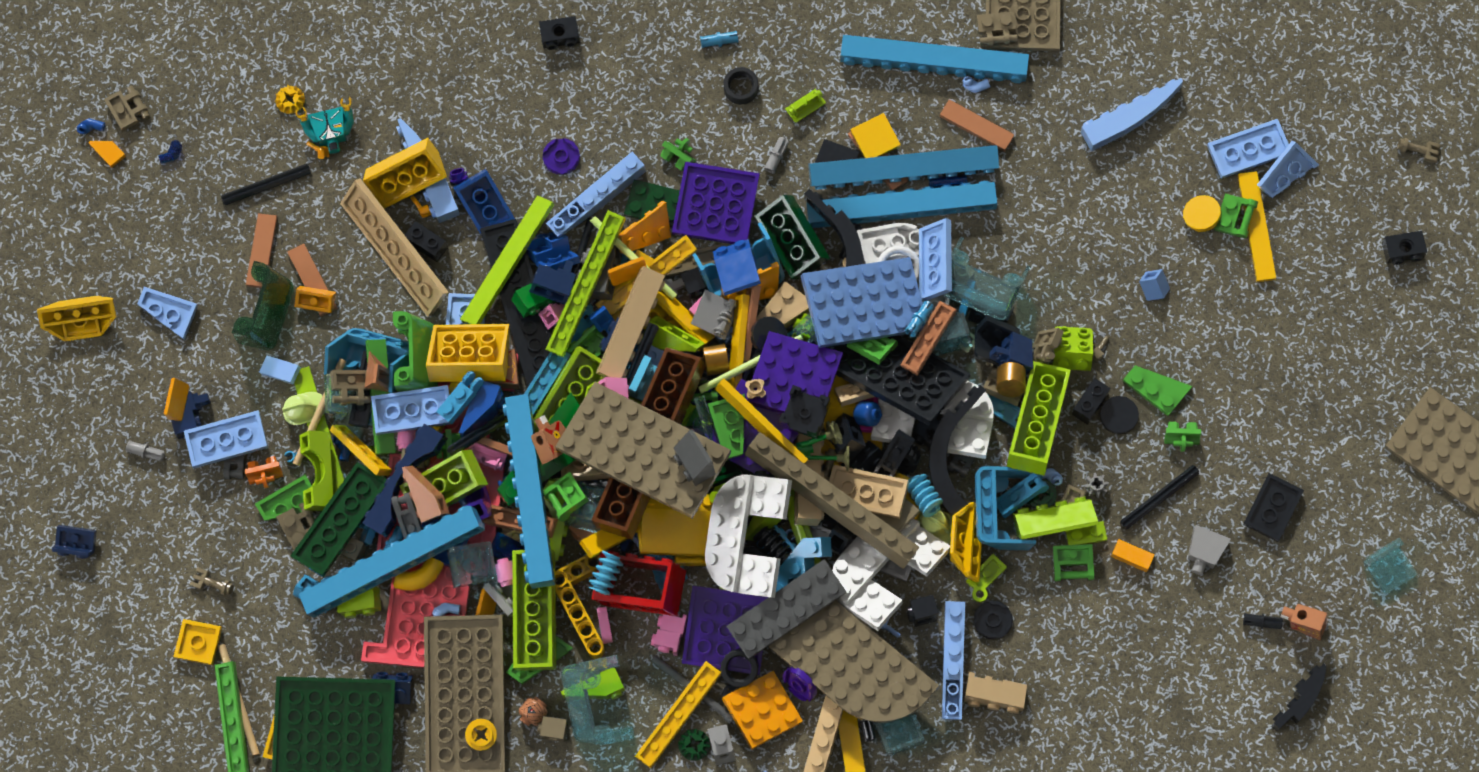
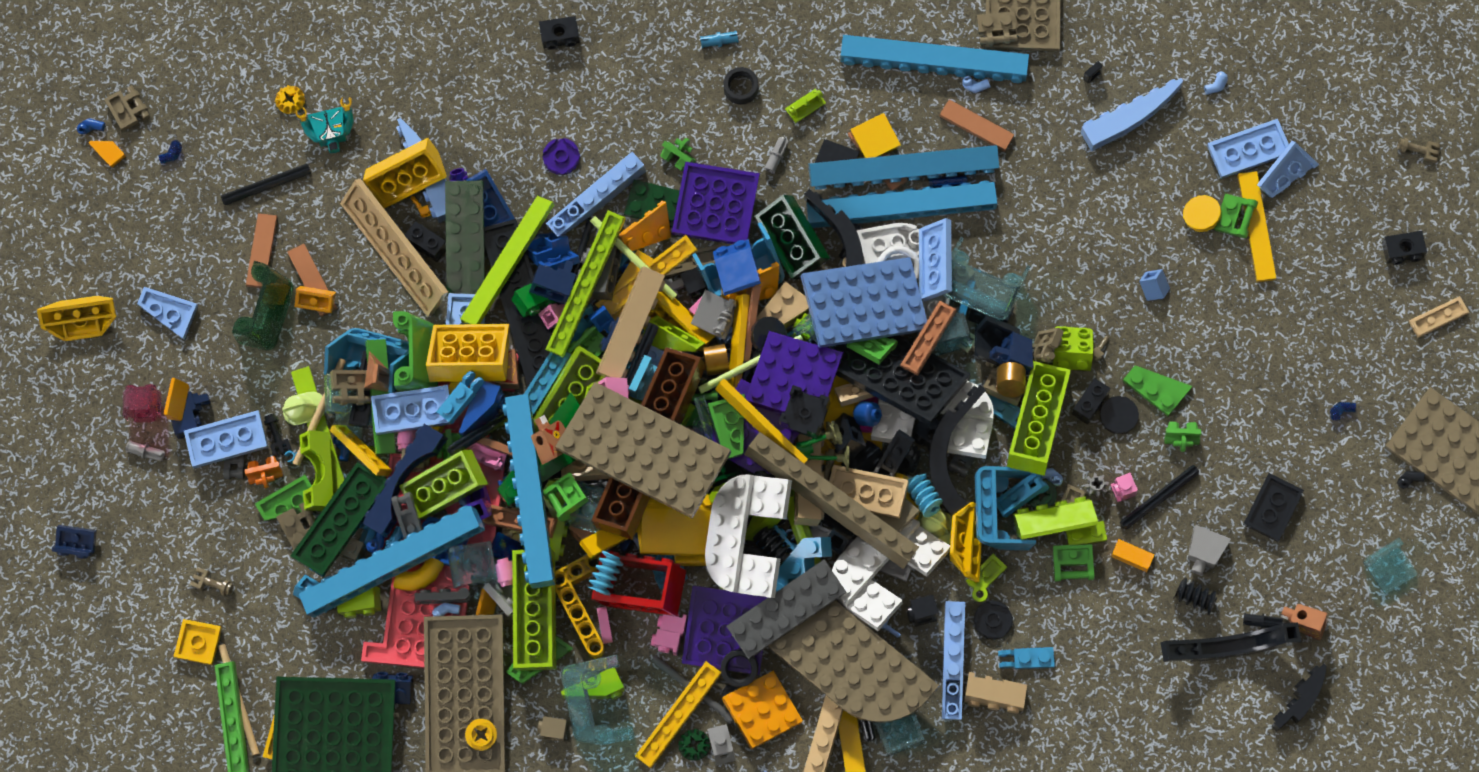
(142, 403): none -> clear pink brick
(279, 443): none -> black hinge
(280, 369): light blue tile -> none
(322, 150): light orange hand -> none
(376, 543): none -> blue arm
(427, 499): nougat slope -> none
(442, 596): none -> dark grey plate
(464, 236): none -> dark green plate
(532, 711): nougat head -> none
(626, 271): light orange slope -> none
(694, 459): dark grey slope -> none
(750, 385): tan plate -> none
(799, 684): dark purple tile -> none
(919, 319): dark azure pin -> none
(1028, 658): none -> dark azure hinge
(1093, 72): none -> black tile
(1124, 487): none -> bright pink brick
(1196, 595): none -> black piece
(1218, 85): none -> light blue arm
(1233, 645): none -> black arch
(1340, 408): none -> clear blue arm
(1408, 477): none -> black arm
(1438, 317): none -> tan tile

